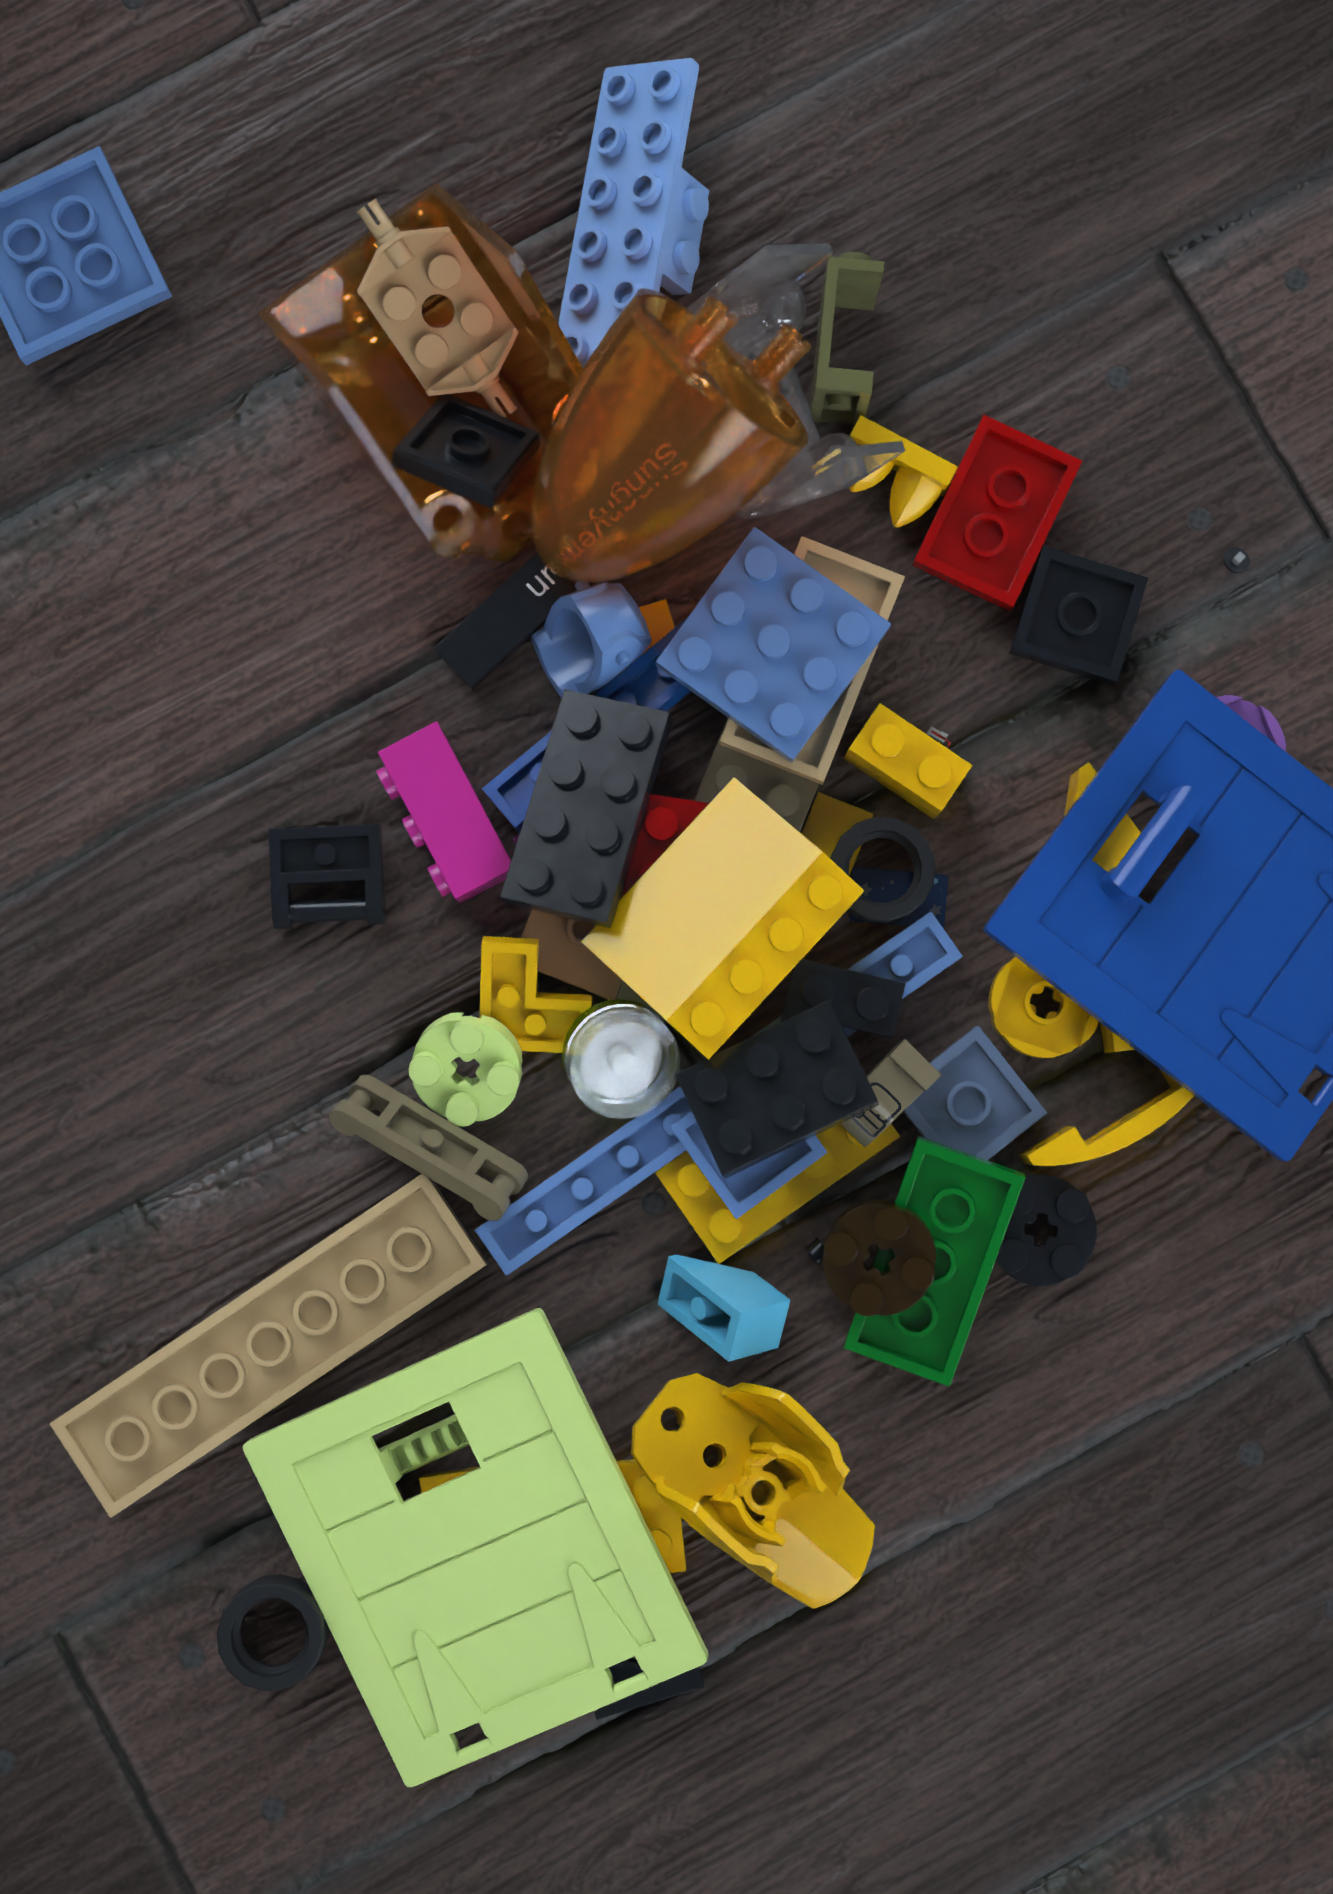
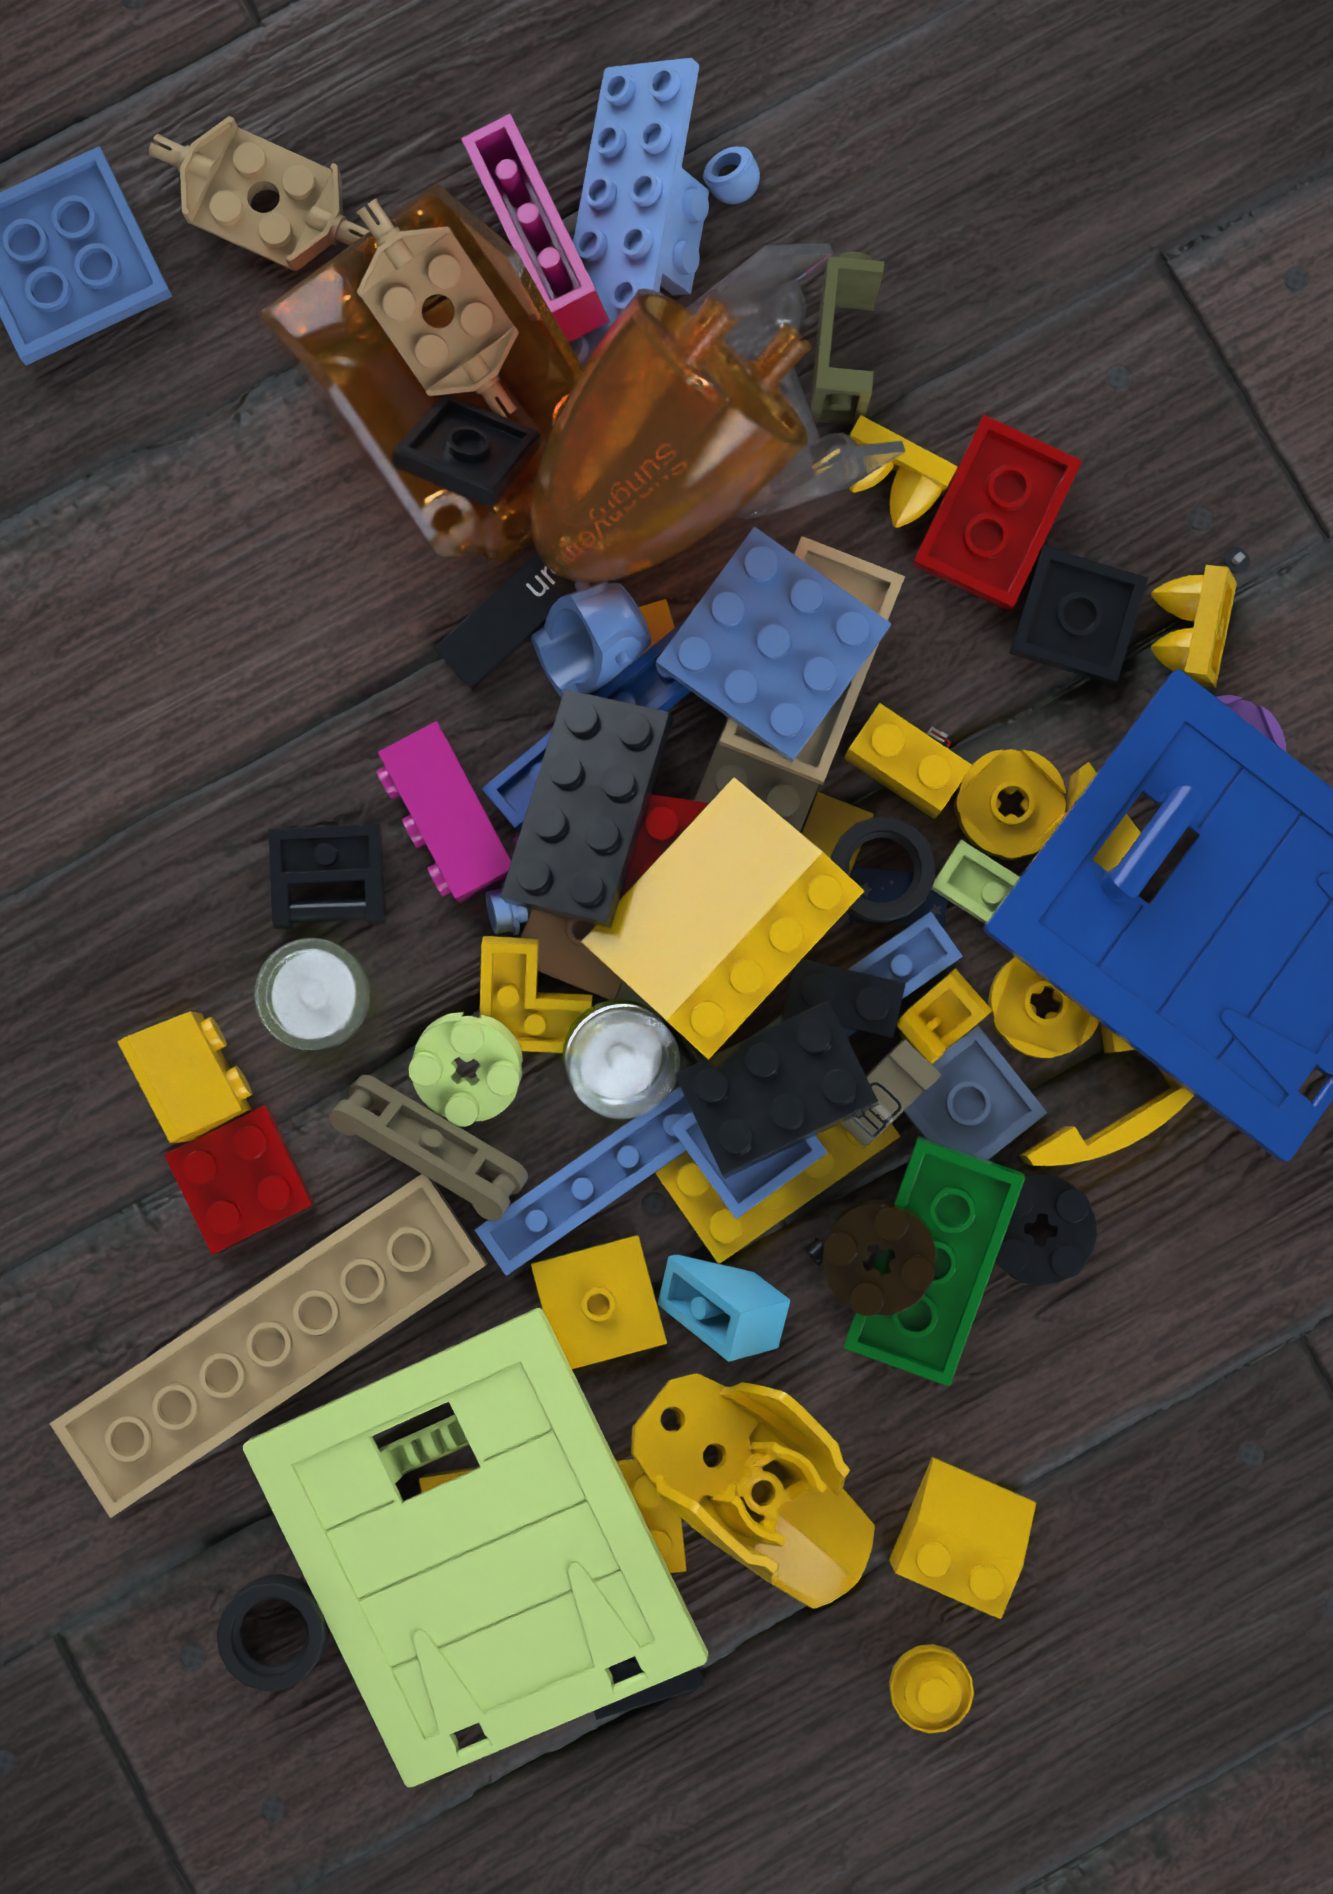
(187, 1076): none -> yellow slope
(231, 166): none -> tan plate
(239, 1179): none -> red plate
(313, 994): none -> clear piece
(504, 916): none -> light blue plate
(535, 226): none -> dark pink brick
(600, 1301): none -> yellow plate
(737, 185): none -> light blue piece
(931, 1688): none -> yellow plate
(942, 1016): none -> yellow bracket
(964, 1538): none -> yellow slope
(973, 881): none -> yellowish green plate
(1010, 772): none -> yellow plate
(1208, 604): none -> yellow tile

